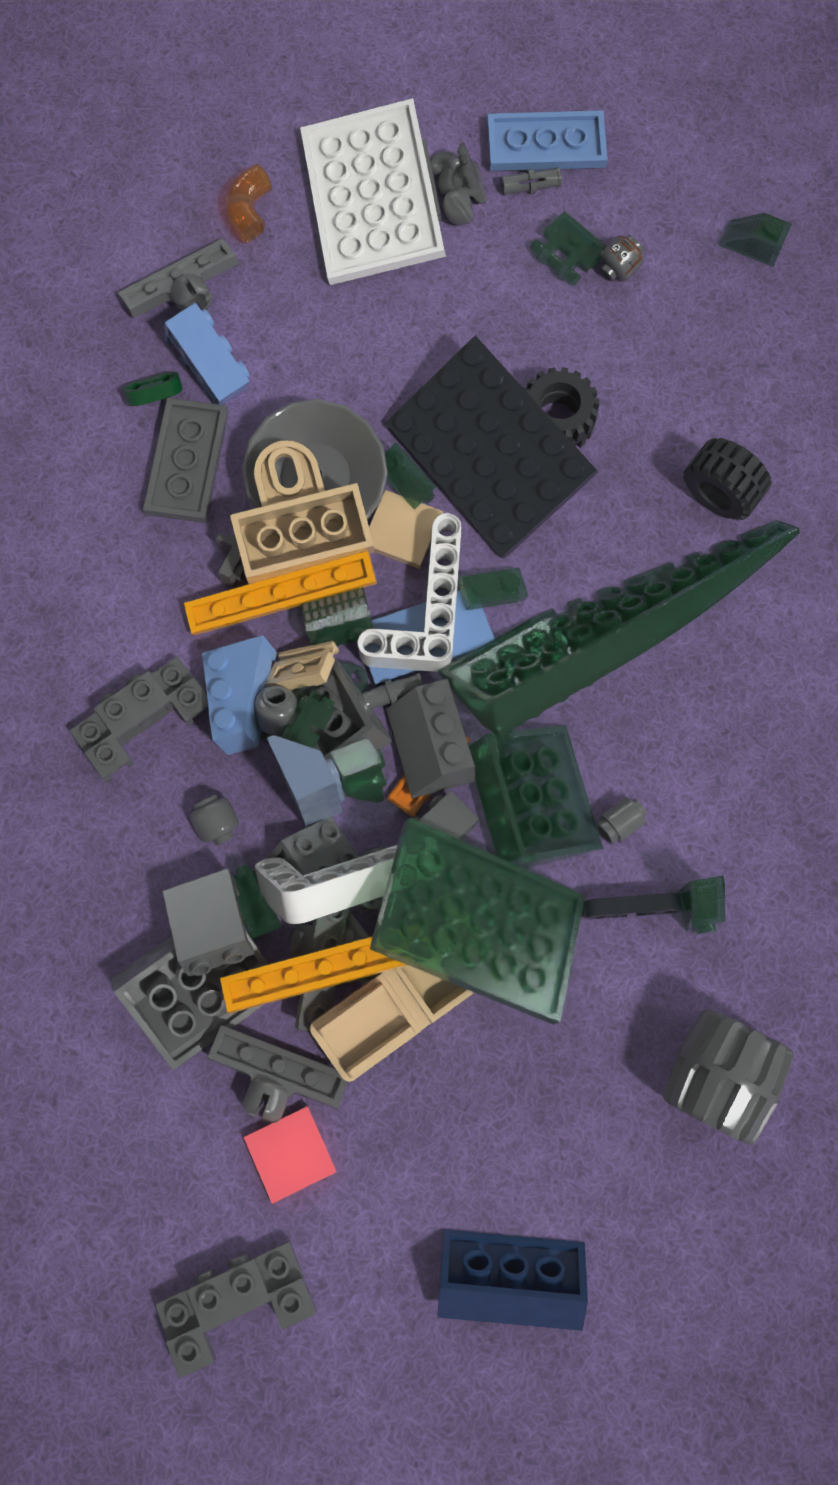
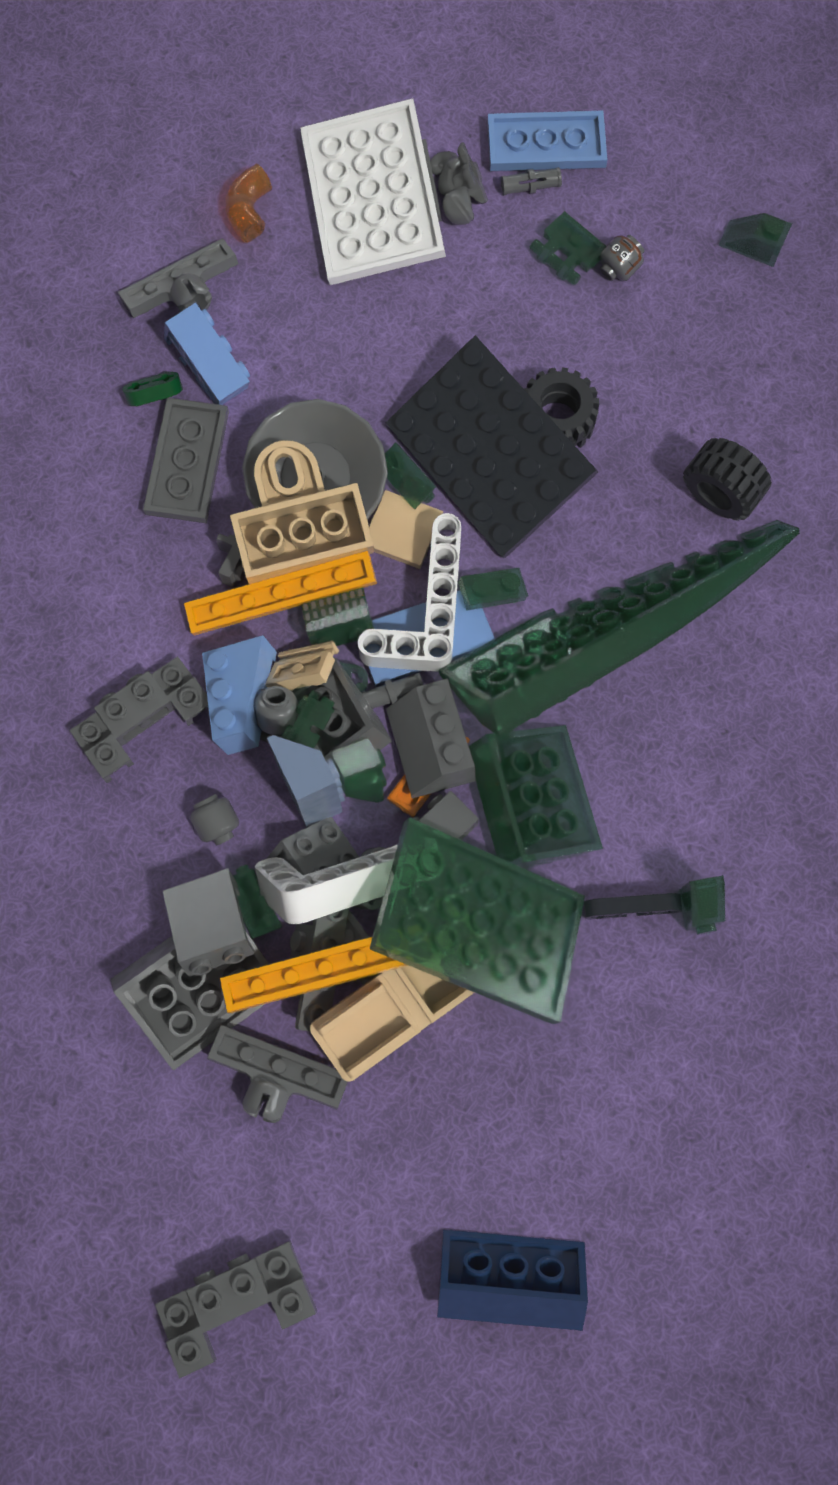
(290, 1154): coral tile -> none
(621, 820): dark grey brick -> none
(728, 1076): dark grey wheel -> none

